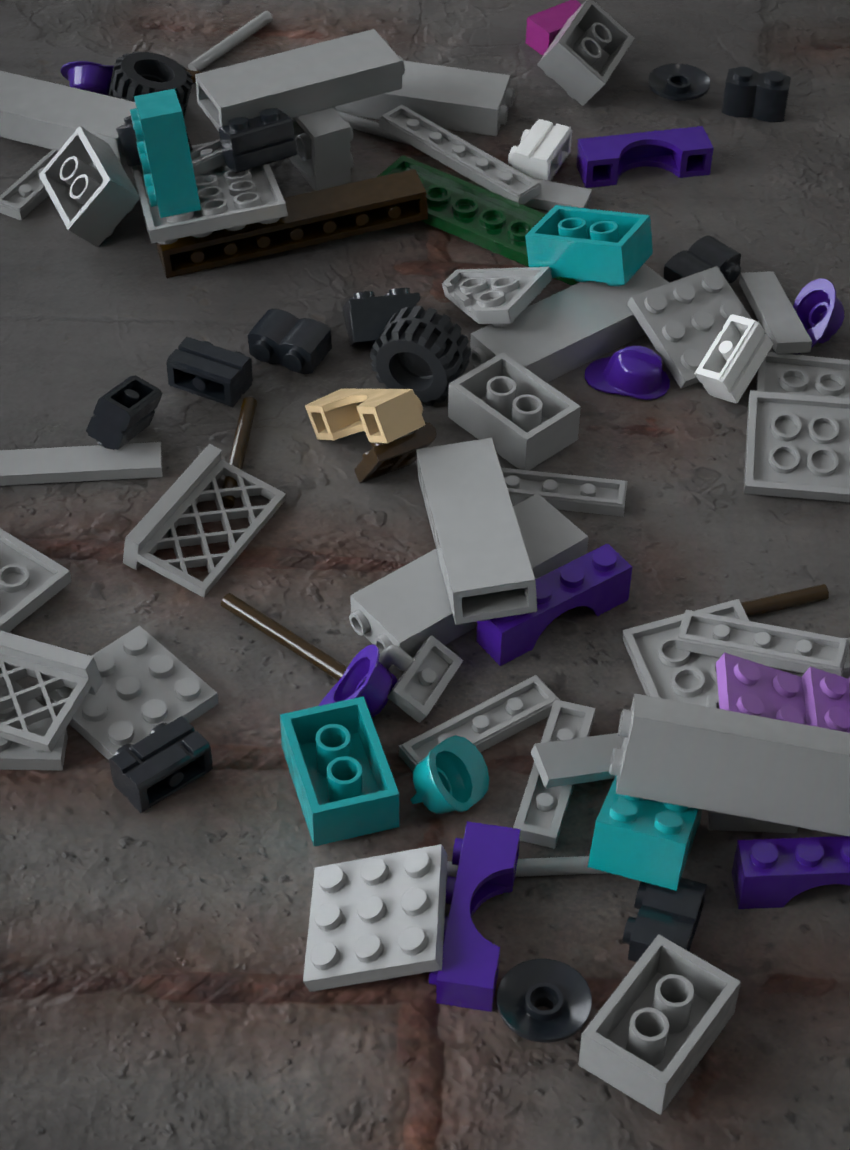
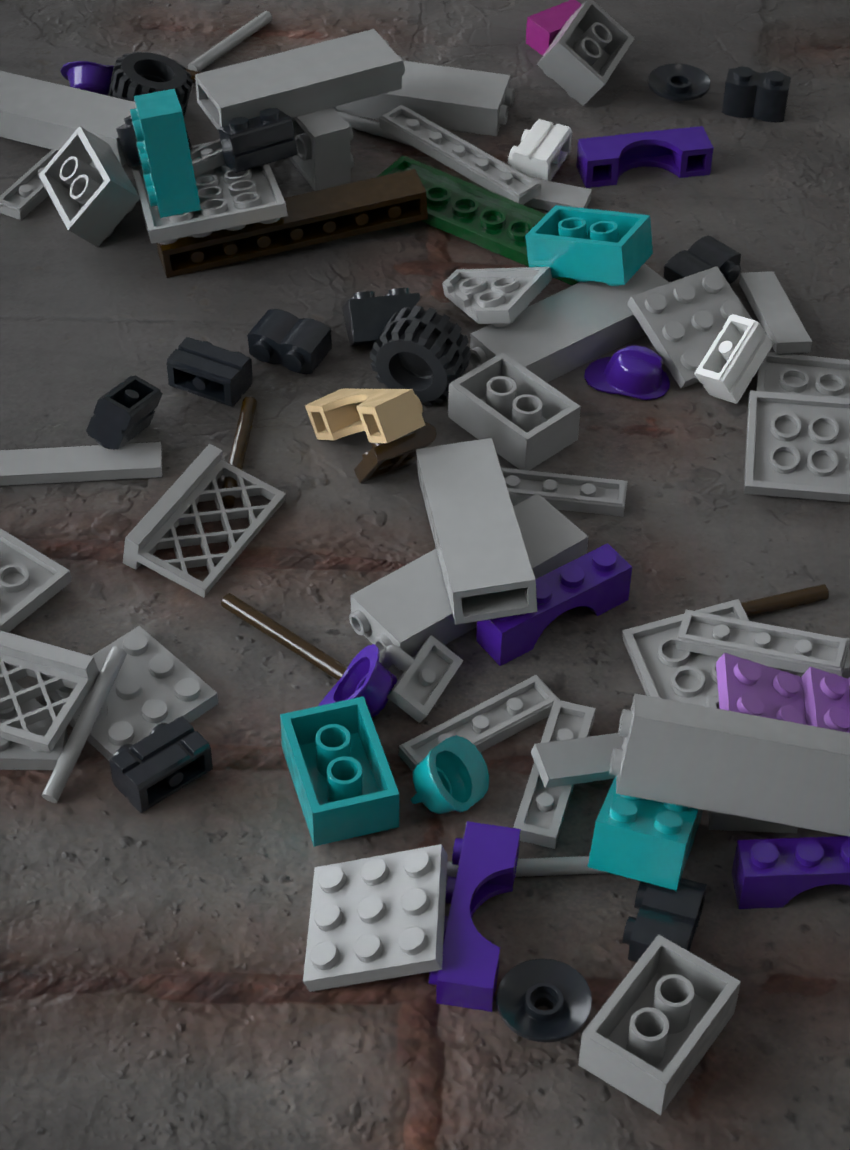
(84, 724): none -> light grey bar
(819, 310): dark purple piece -> none

